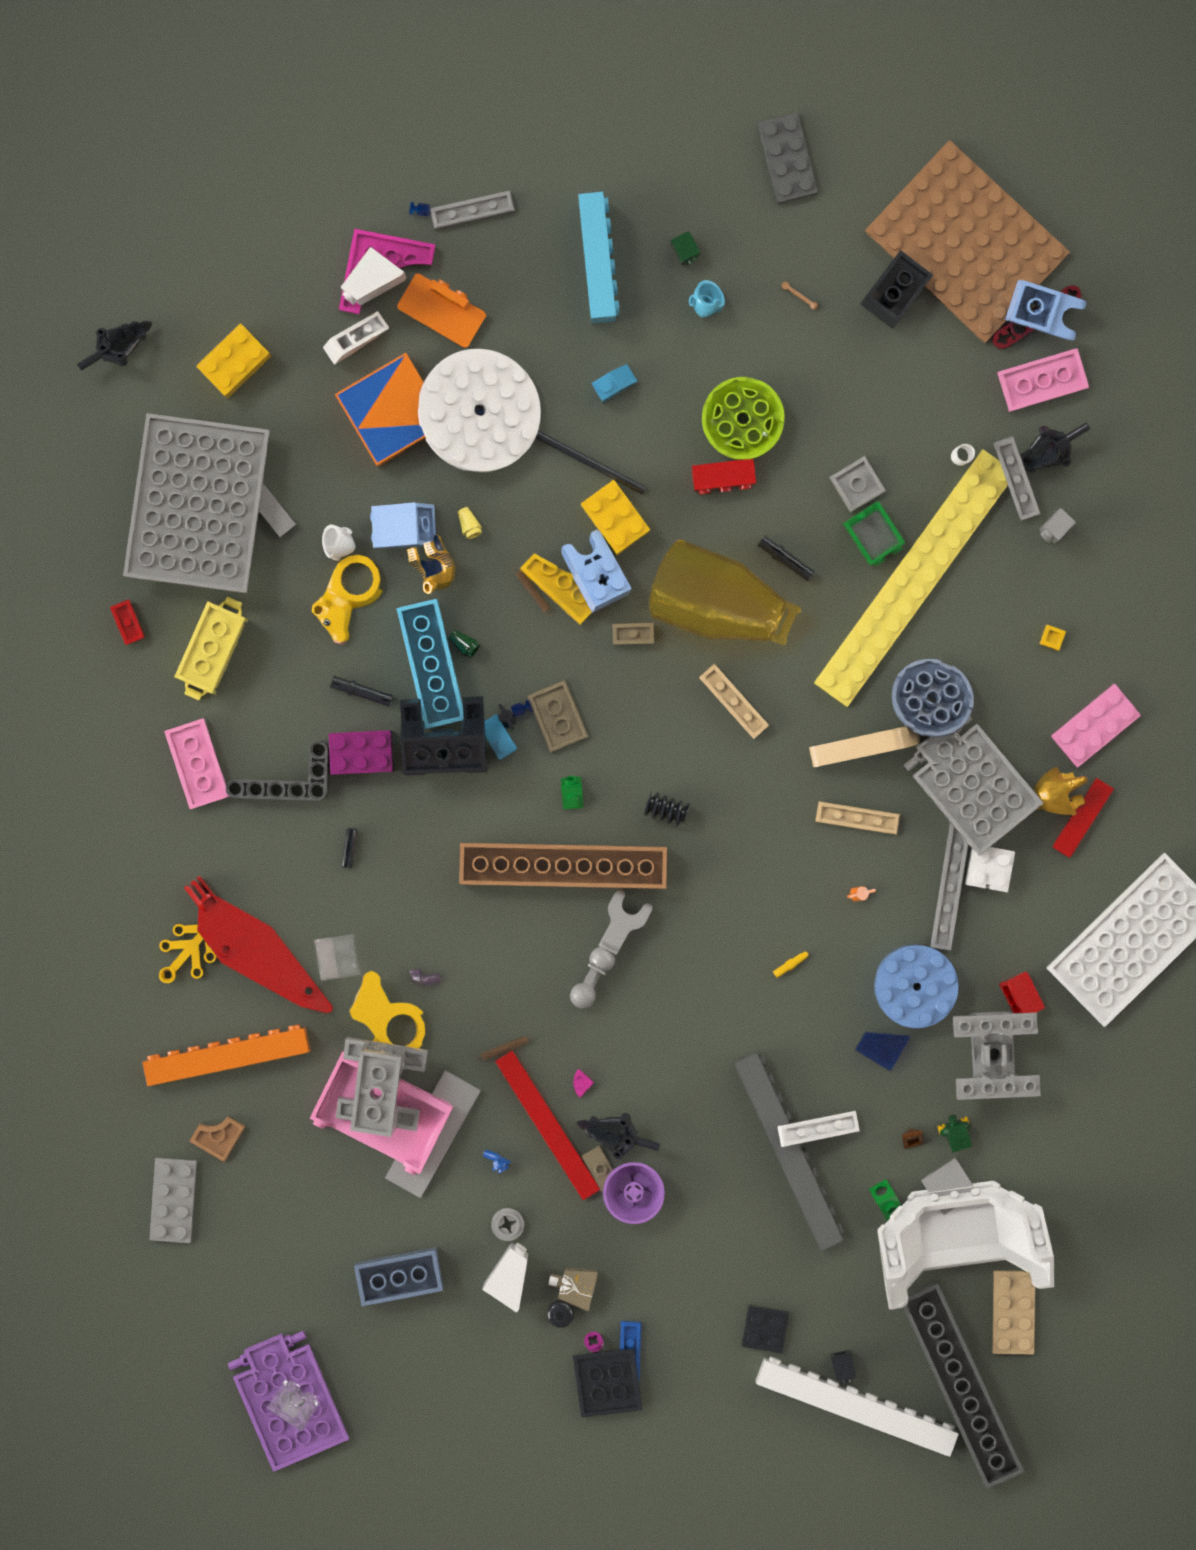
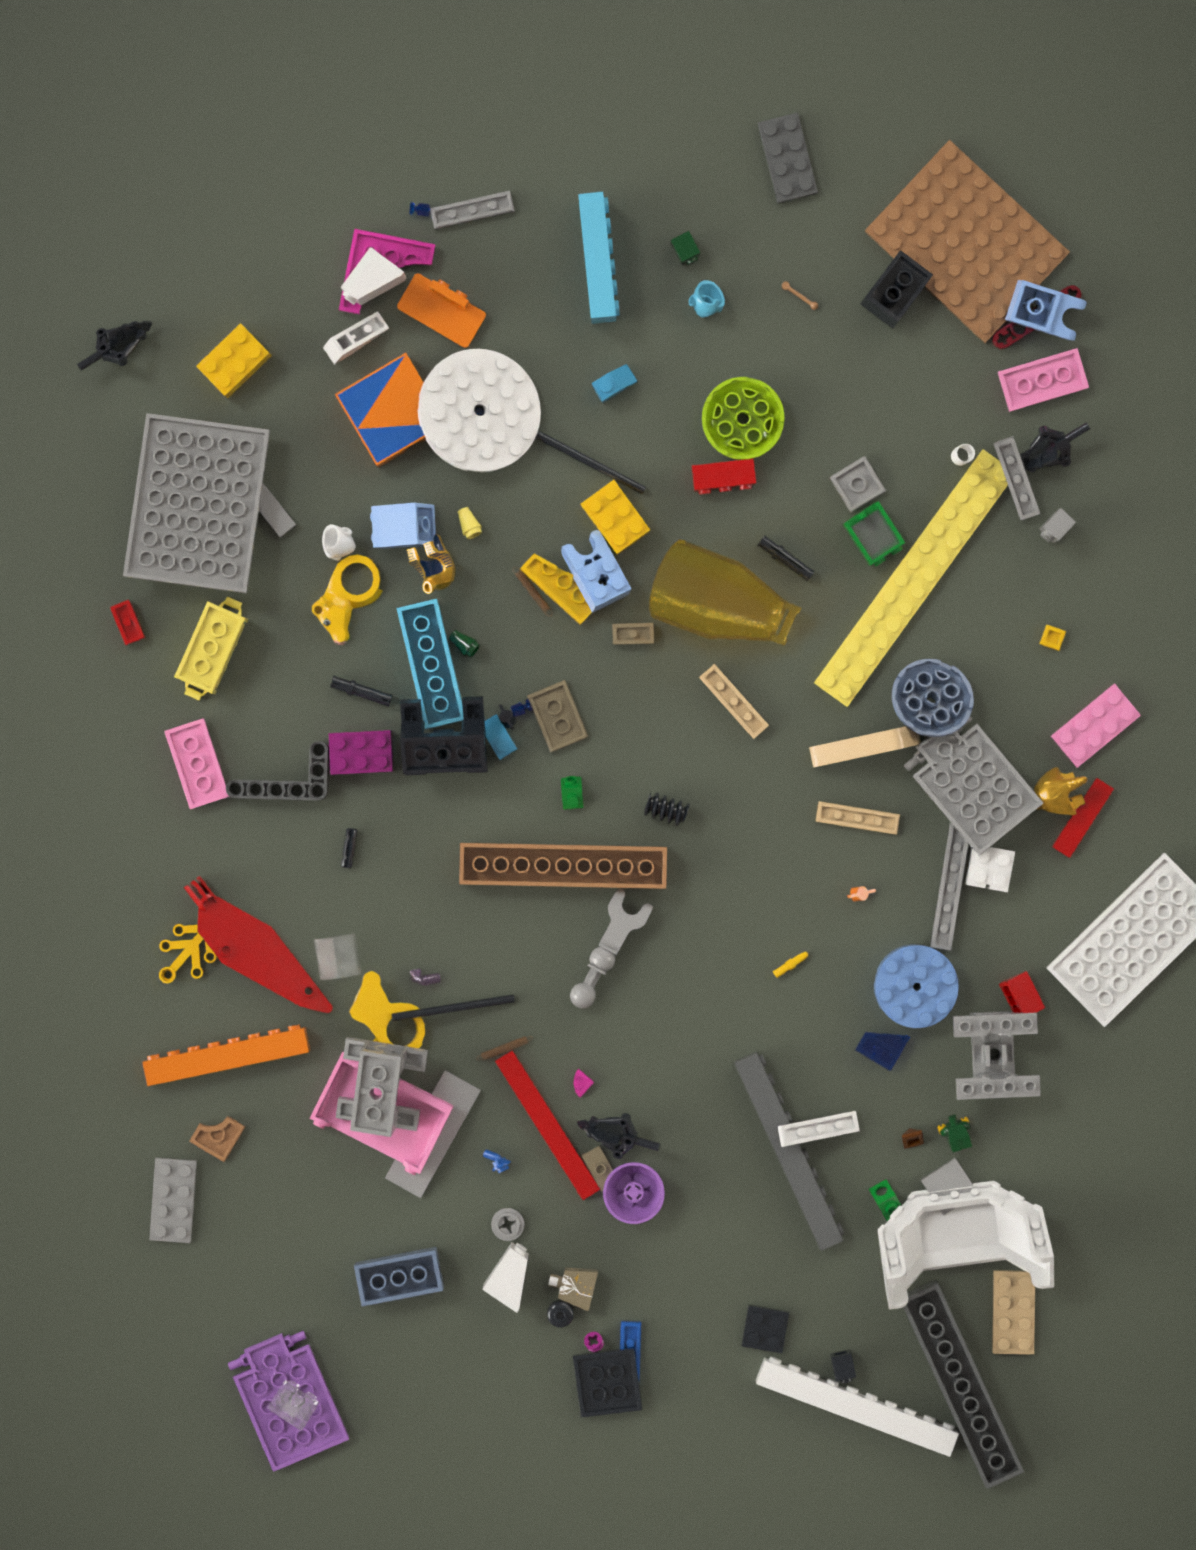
(453, 1007): none -> black piece

